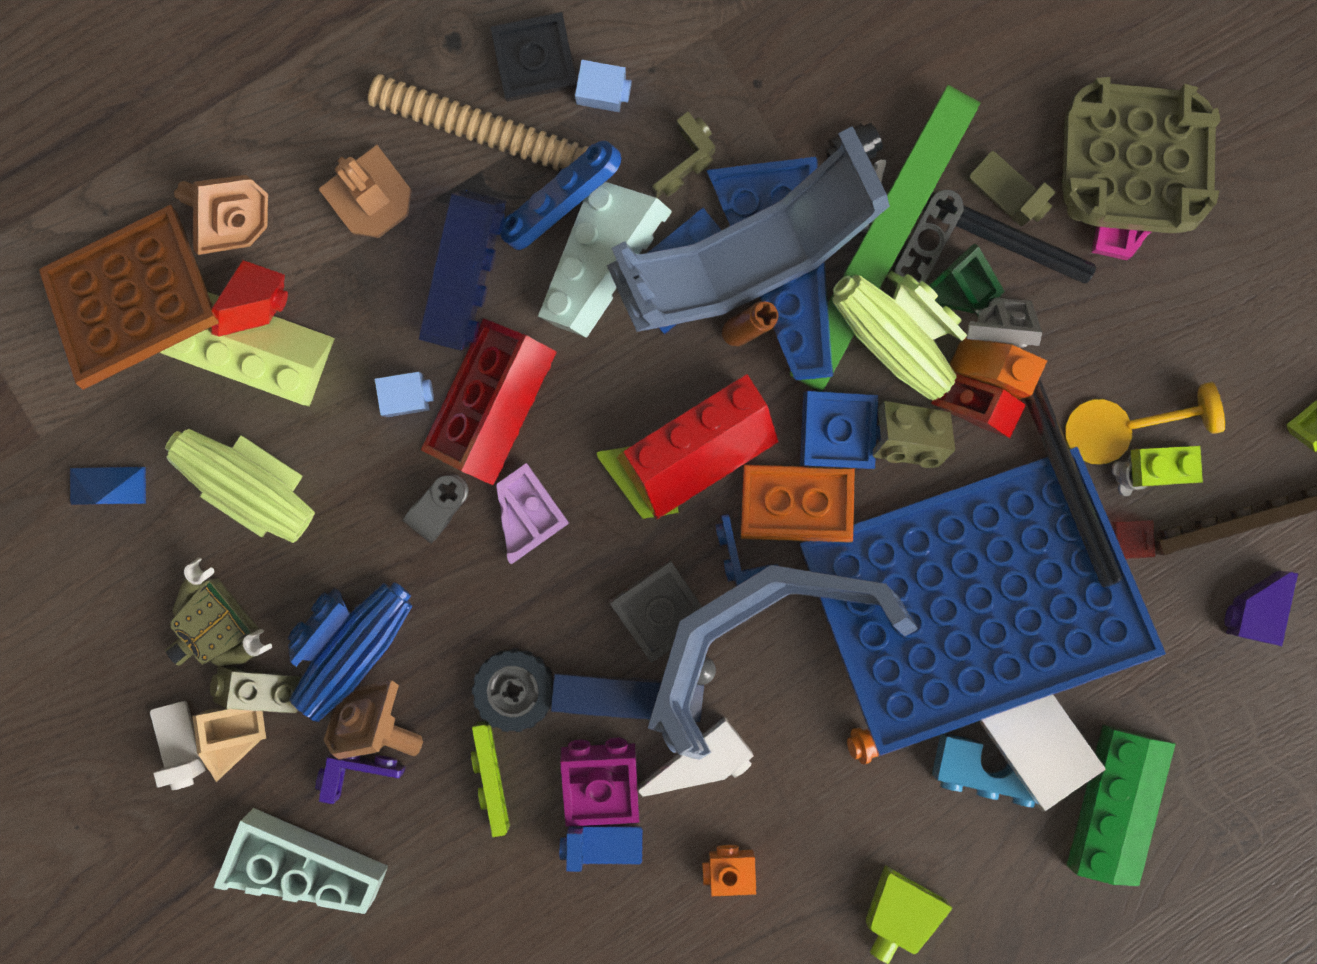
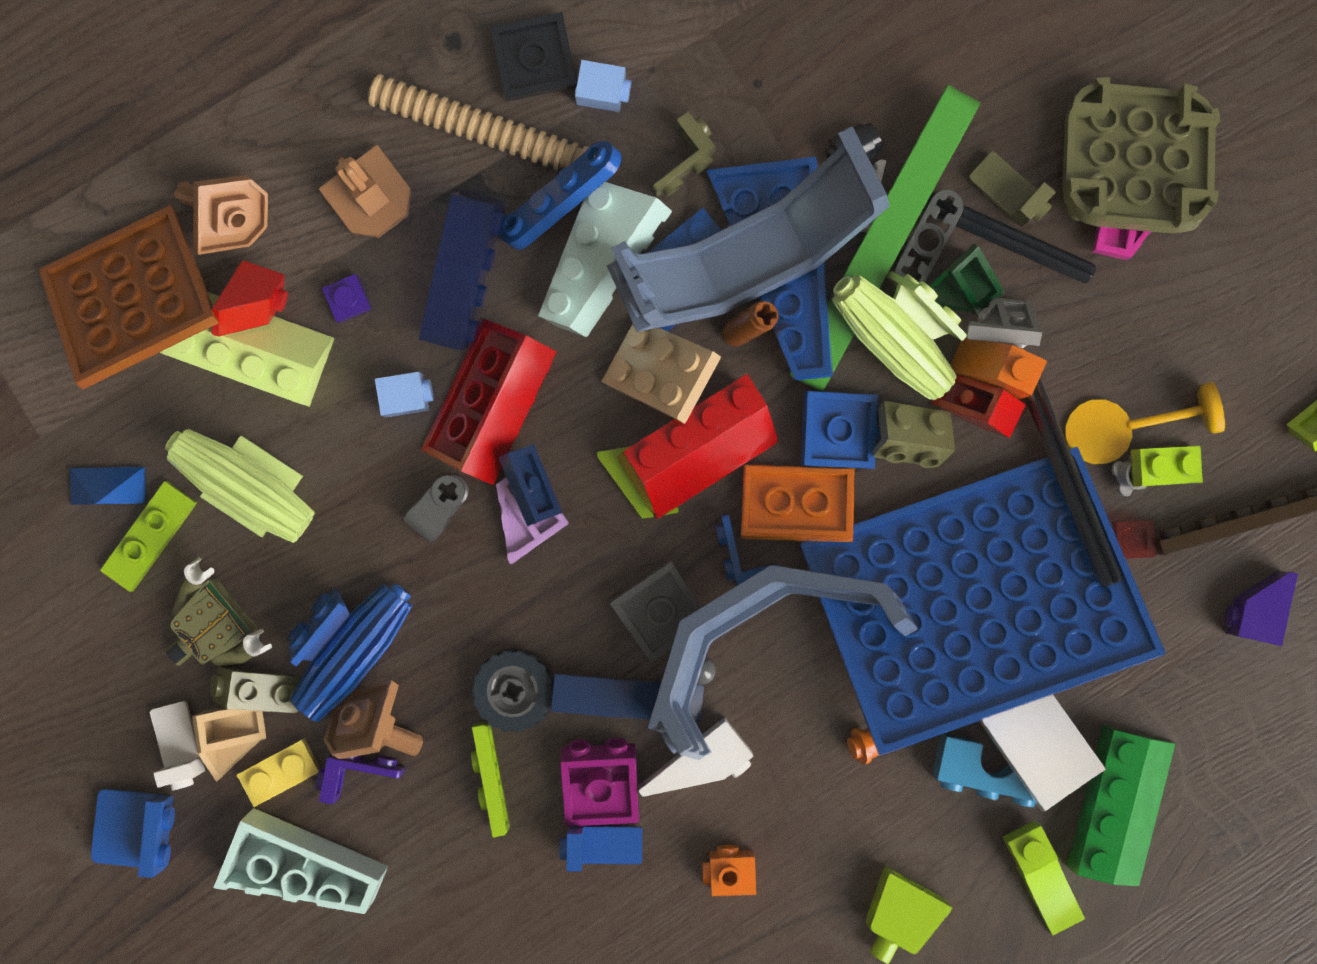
(133, 830): none -> blue bracket
(148, 536): none -> lime plate
(279, 772): none -> light yellow plate
(347, 298): none -> dark purple plate
(530, 485): none -> dark blue plate
(661, 371): none -> tan plate
(1043, 877): none -> lime slope

